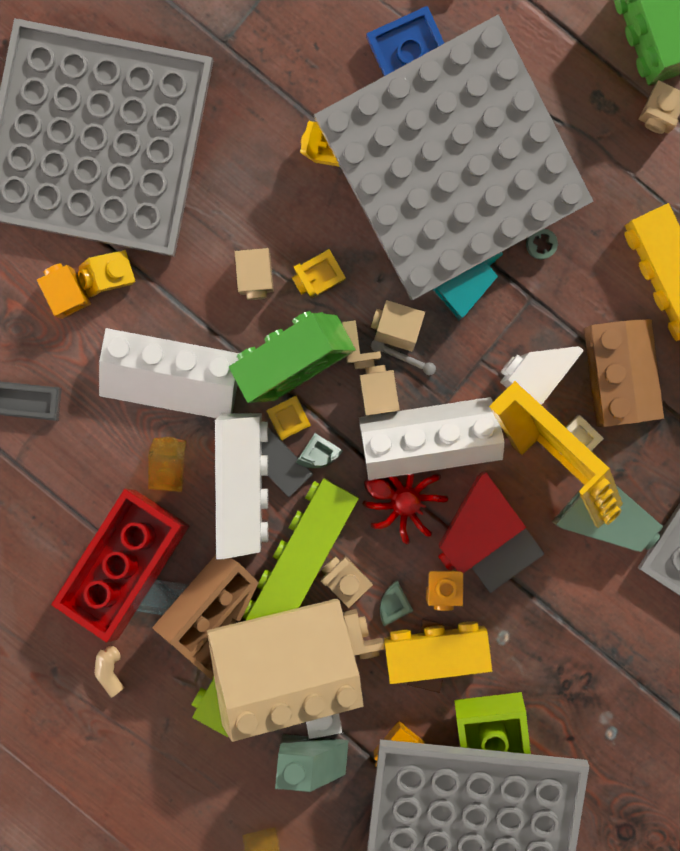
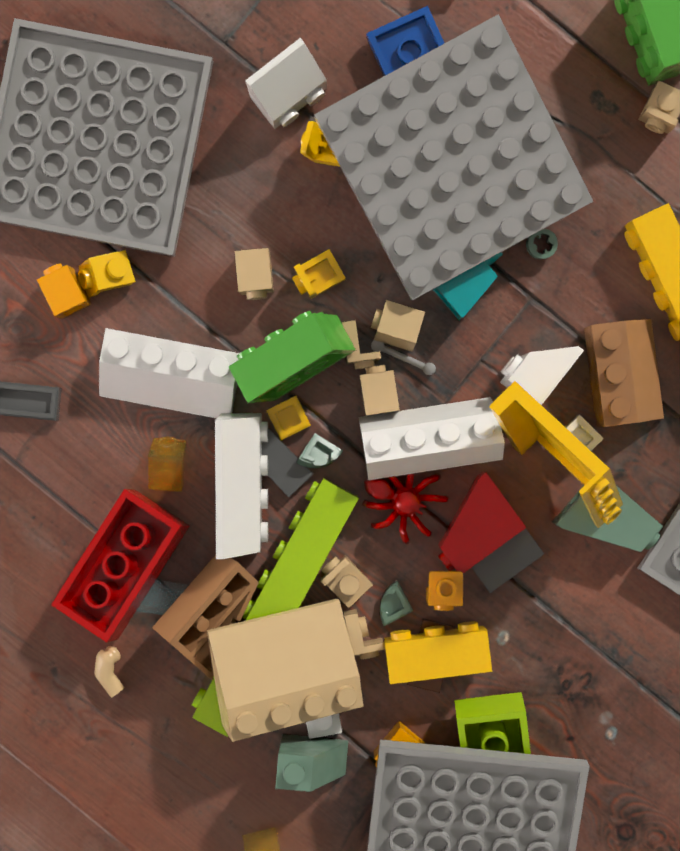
(287, 84): none -> white slope

